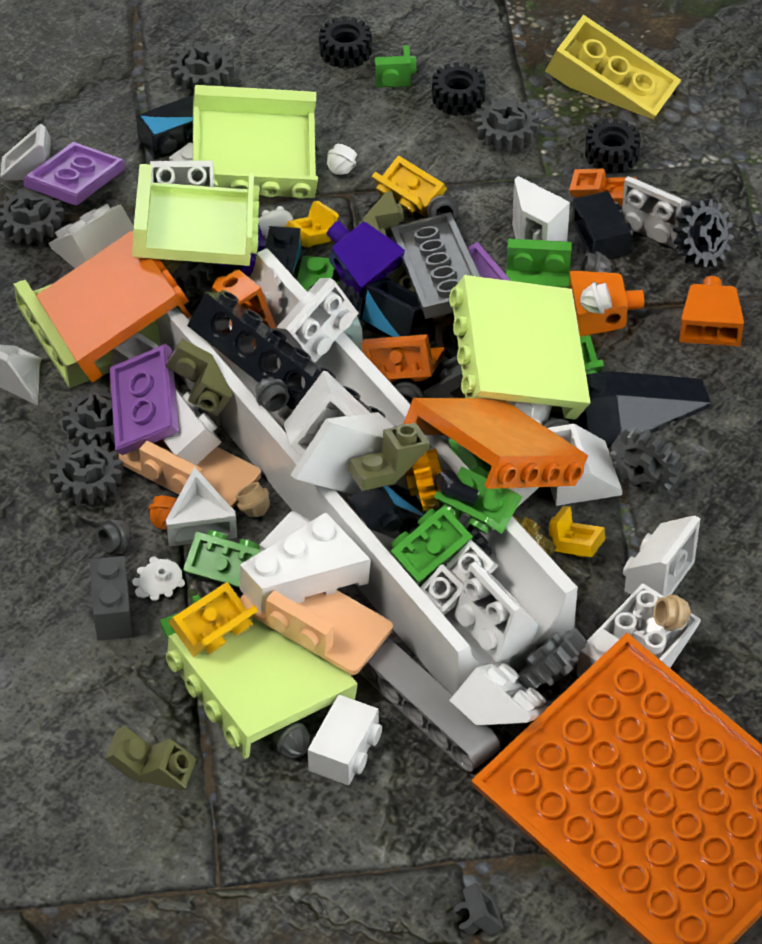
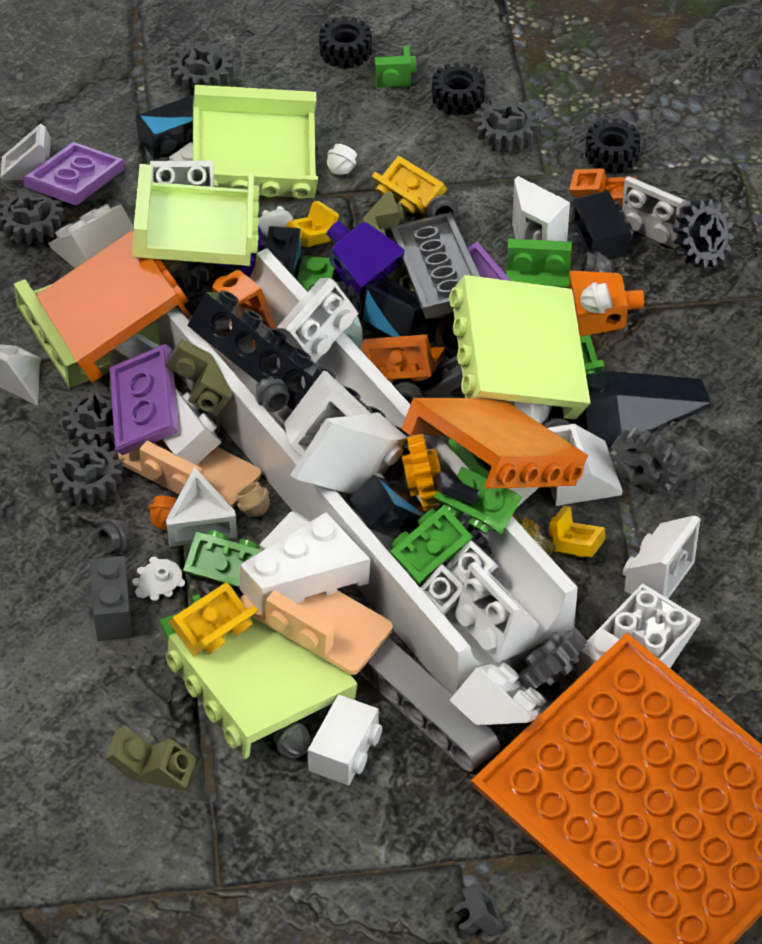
(270, 289): white piece -> none
(400, 451): olive slope -> none
(611, 70): light yellow slope -> none
(671, 612): tan plate -> none
(712, 314): orange torso -> none

